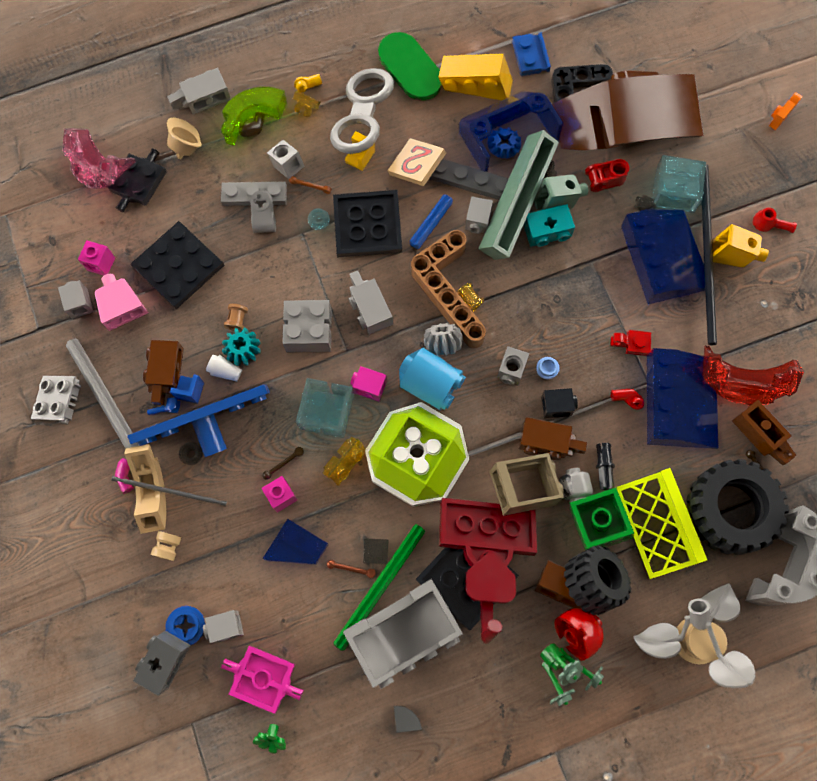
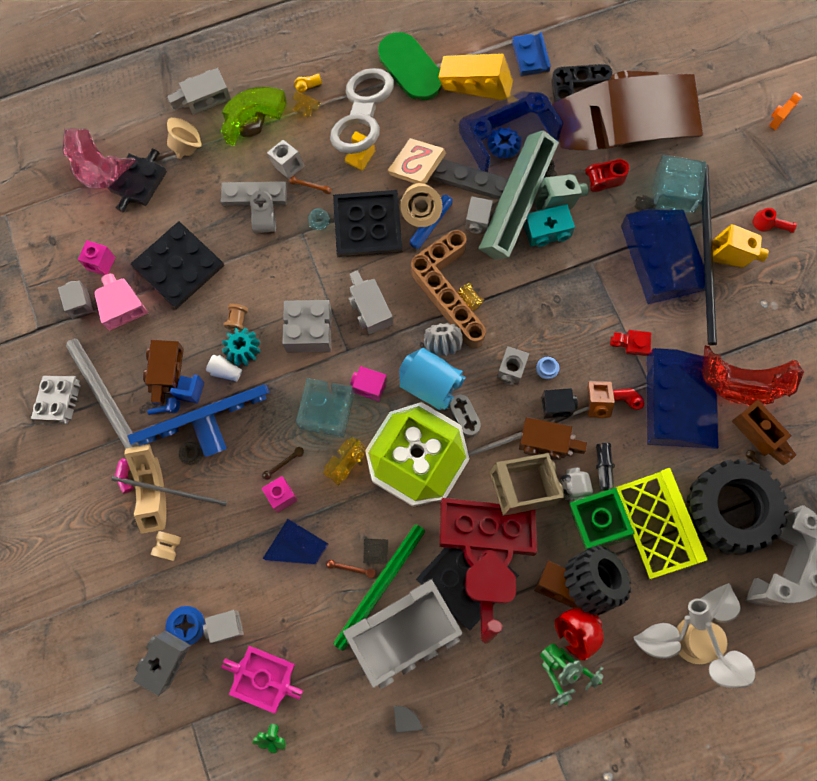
(421, 205): none -> tan piece
(469, 413): none -> light grey beam
(600, 399): none -> dark orange bracket

